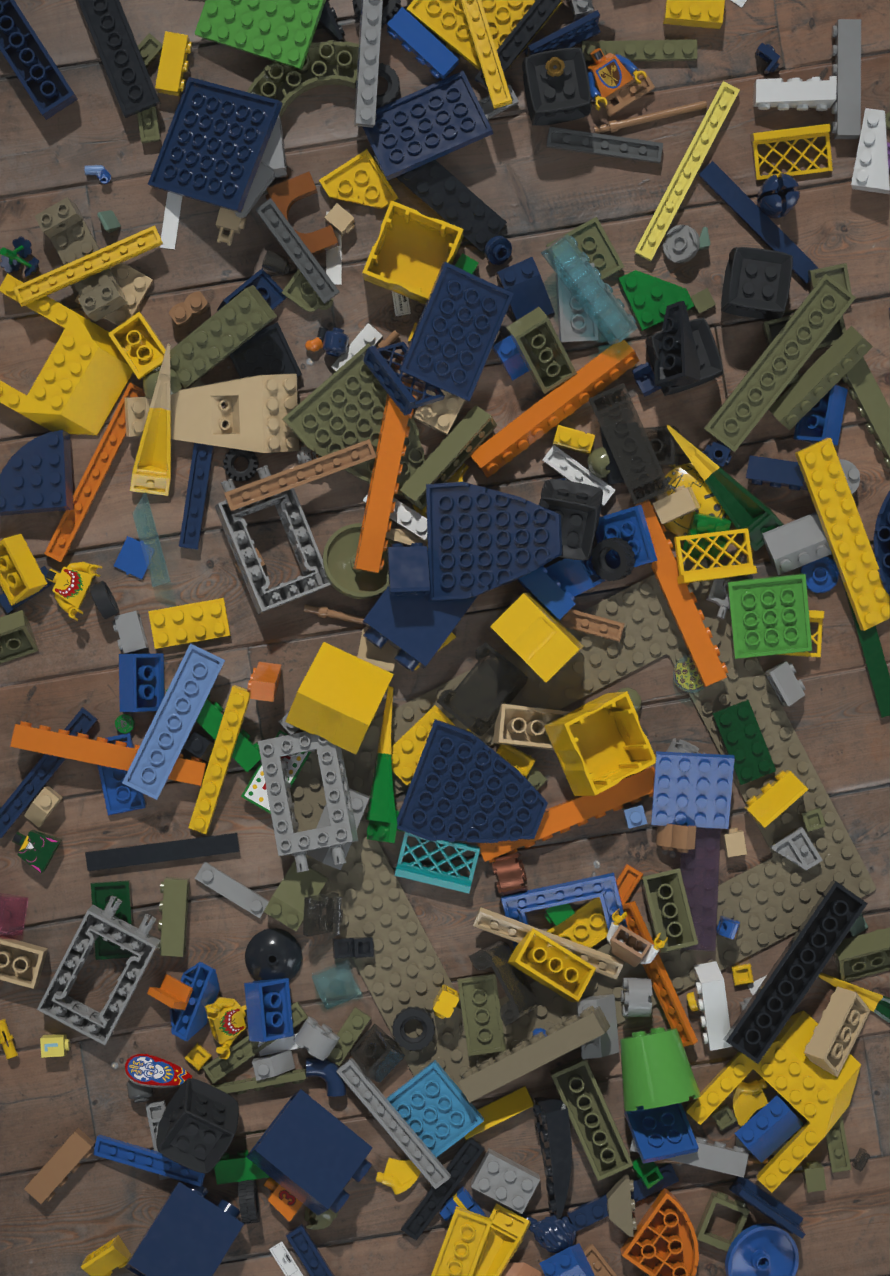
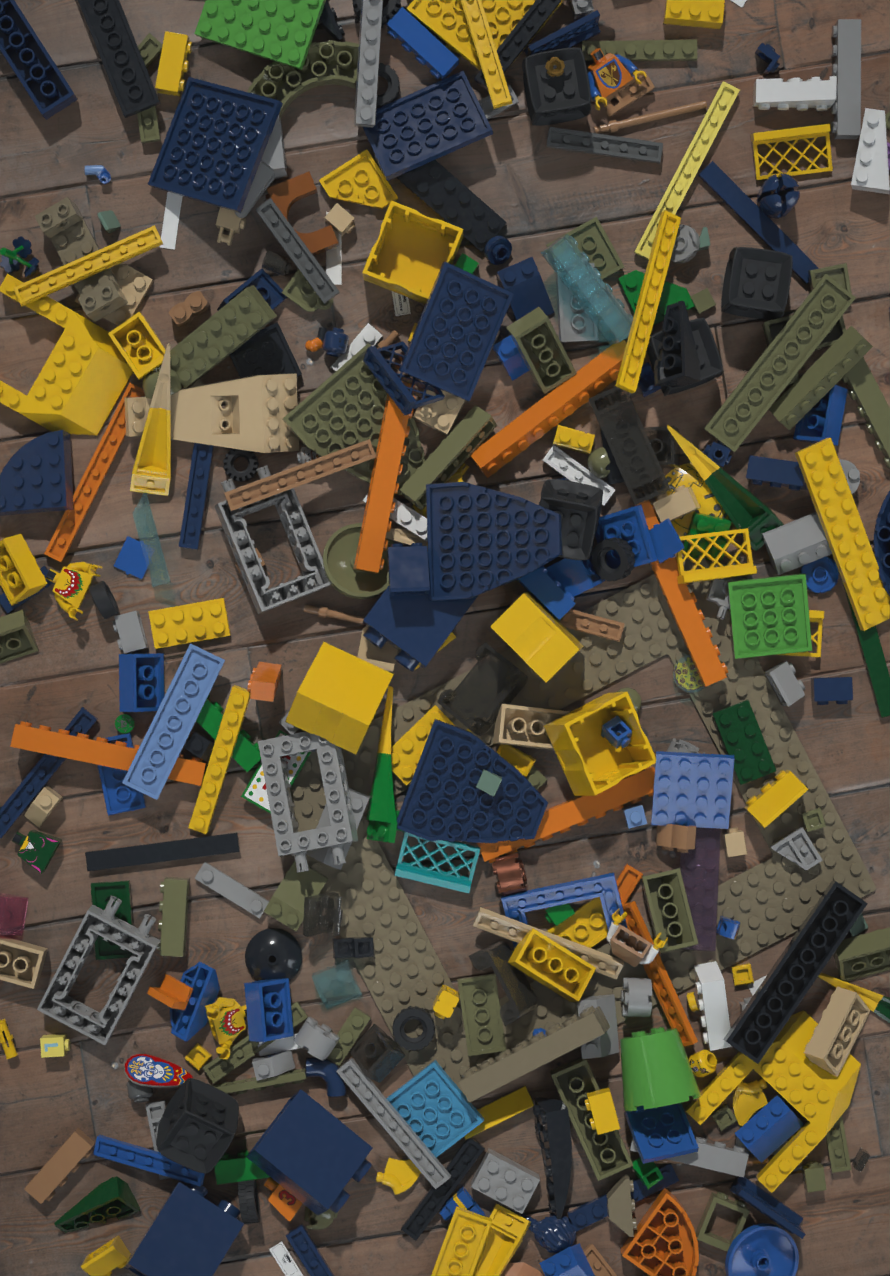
(106, 1201): none -> dark green wedge
(489, 782): none -> sand green slope
(603, 1111): none -> yellow brick
(617, 732): none -> blue brick
(648, 302): none -> yellow plate
(665, 540): none -> blue piece
(703, 1063): none -> yellow head
(831, 689): none -> dark blue brick

